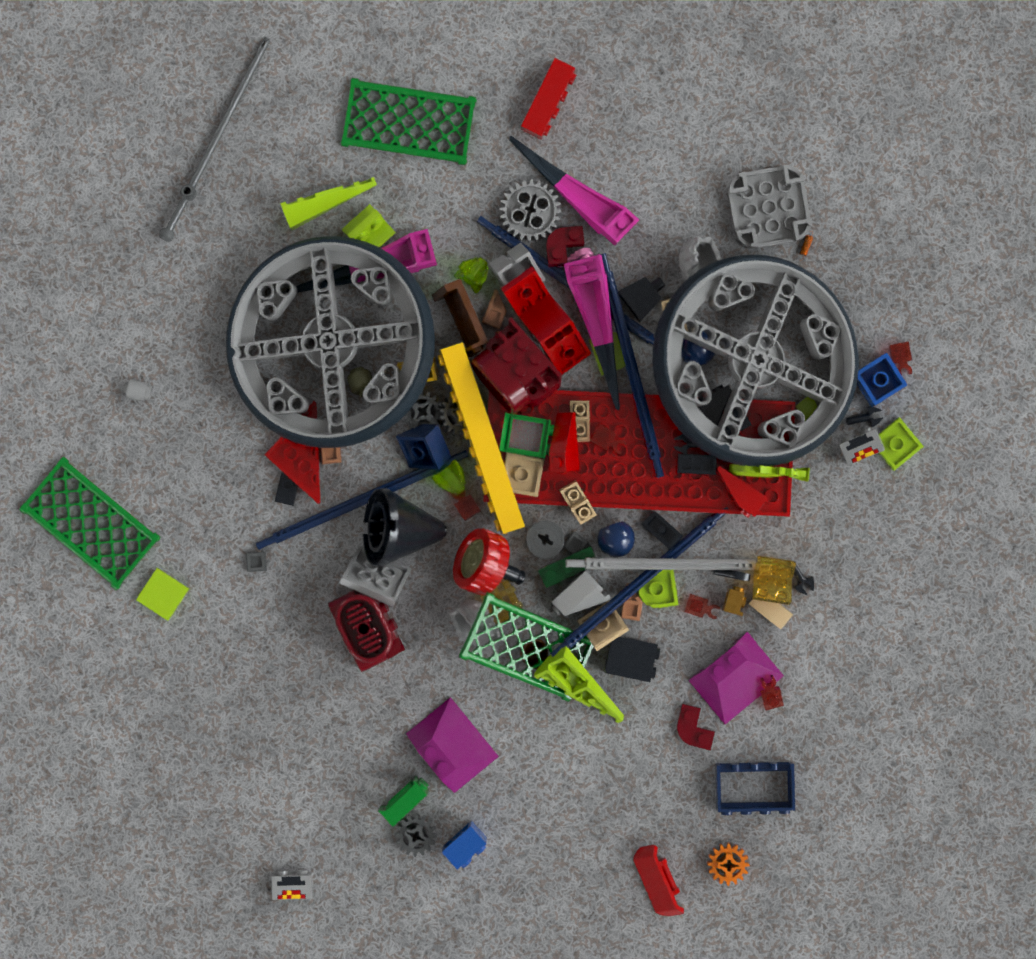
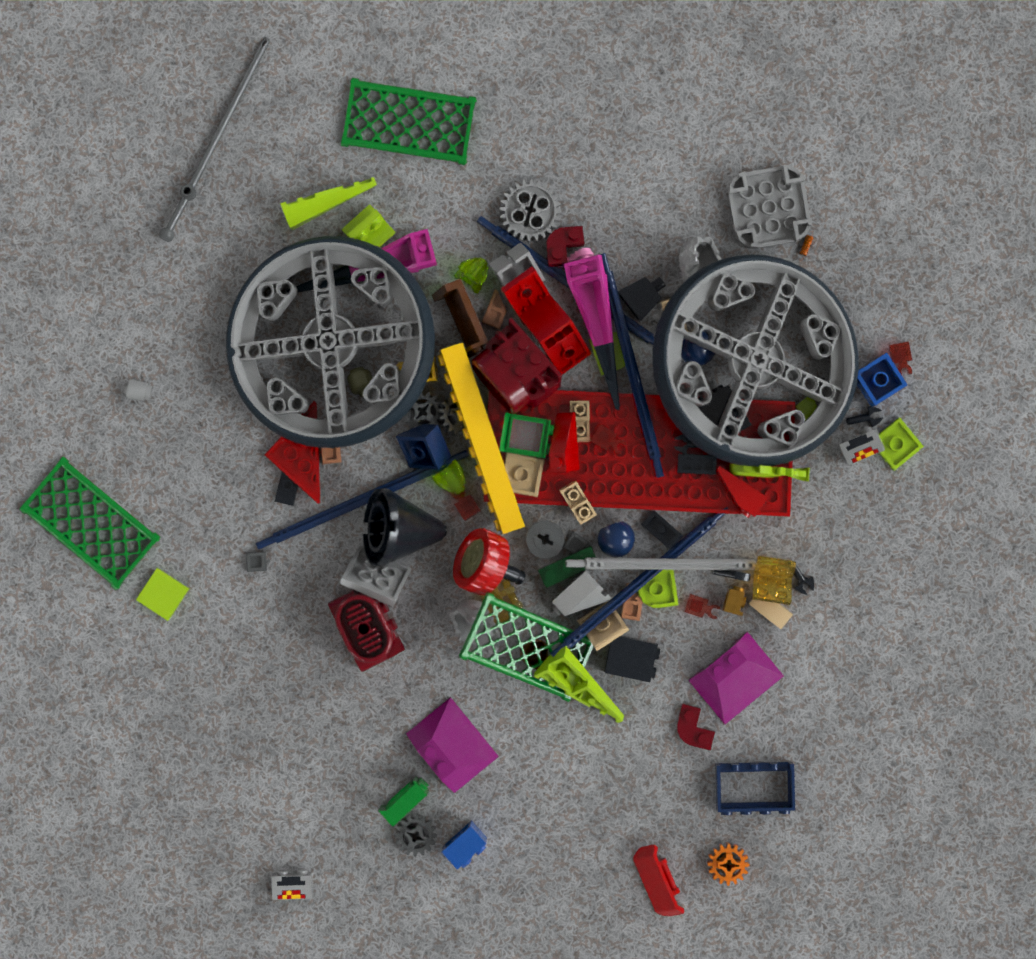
(548, 98): red brick -> none
(600, 212): dark pink plate -> none
(771, 695): clear red plate -> none

